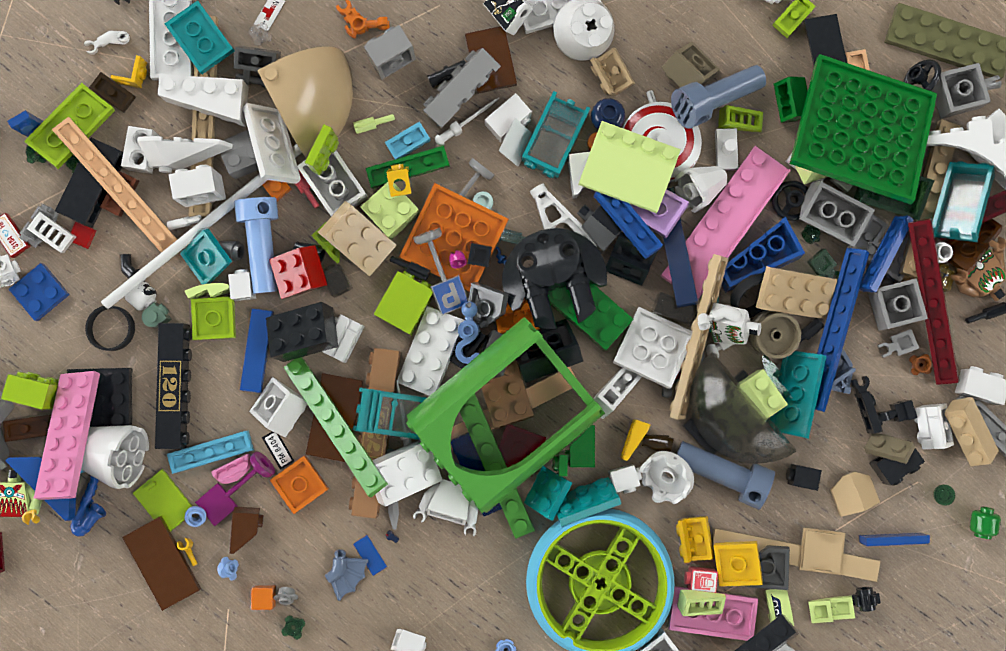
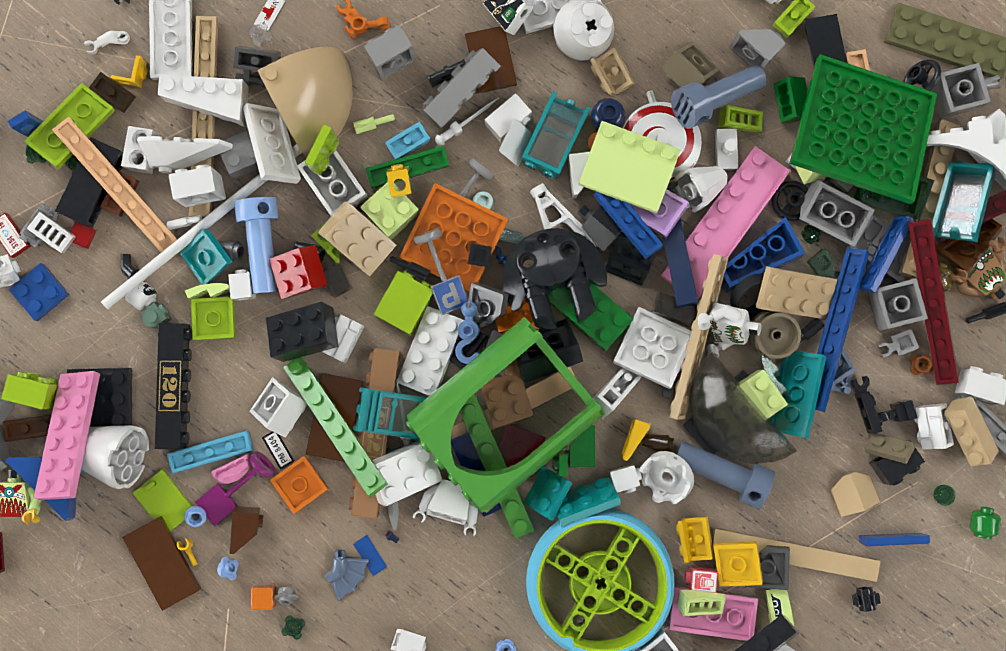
(85, 516): blue piece -> none
(89, 325): black tyre -> none
(199, 37): teal plate -> none
(256, 352): blue tile -> none
(276, 188): orange plate -> none
(304, 187): coral axle -> none
(457, 259): dark pink hinge -> none
(757, 46): none -> light grey slope
(803, 477): black brick -> none
(822, 551): tan piece -> none
(831, 609): yellowish green slope -> none
(944, 252): white cone -> none

